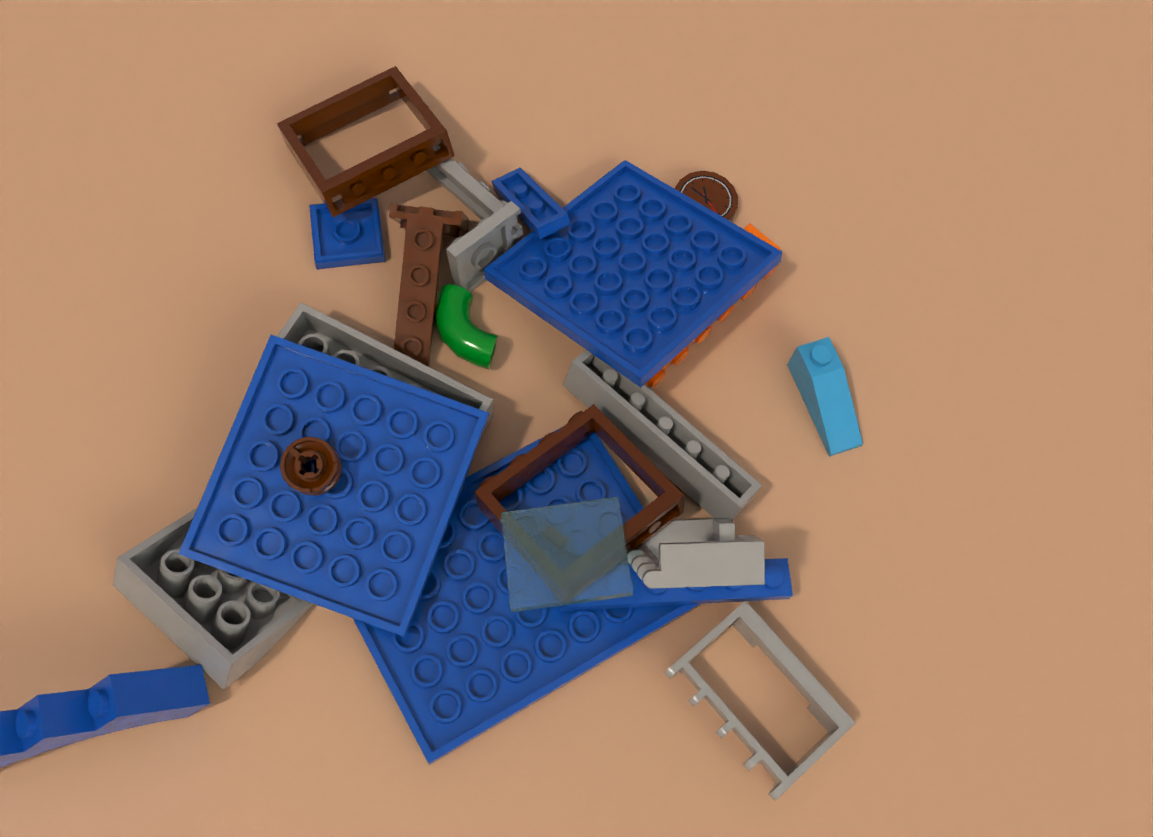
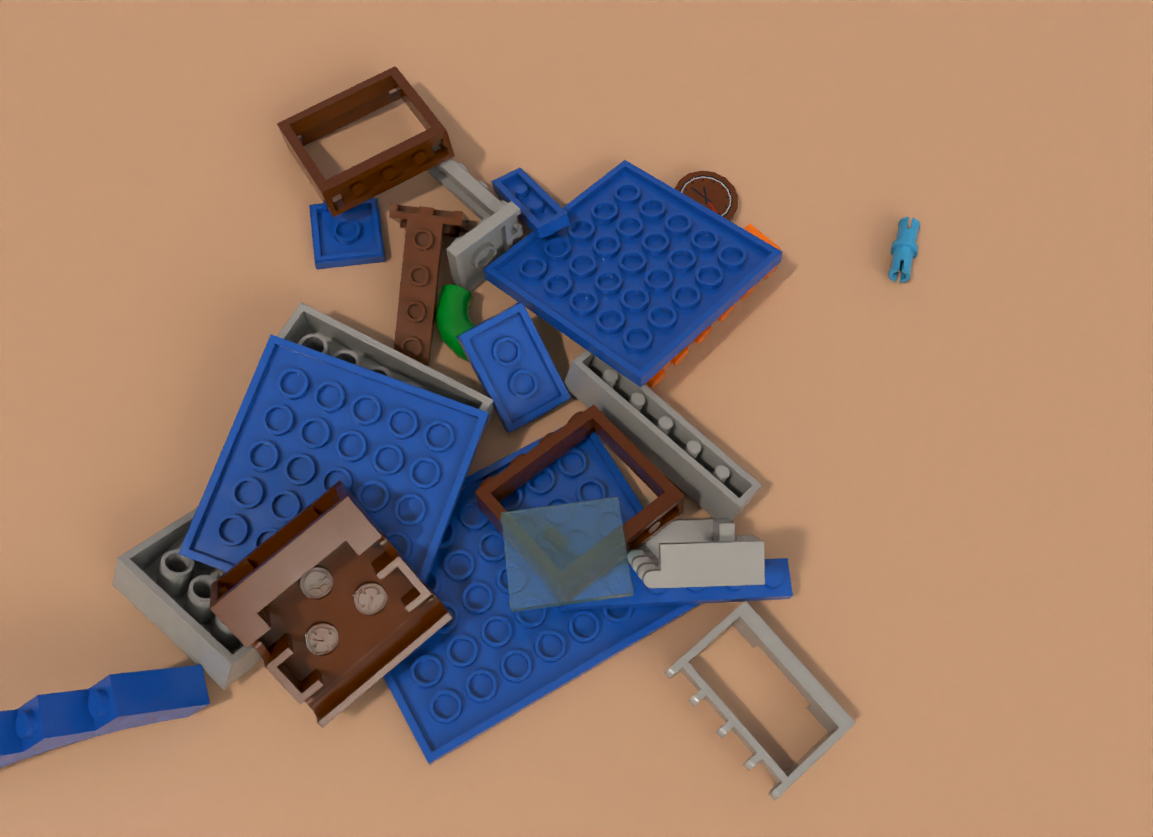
(327, 460): reddish brown wheel -> none
(328, 604): none -> reddish brown panel
(513, 367): none -> blue plate
(826, 395): dark azure slope -> none
(904, 250): none -> dark azure pin

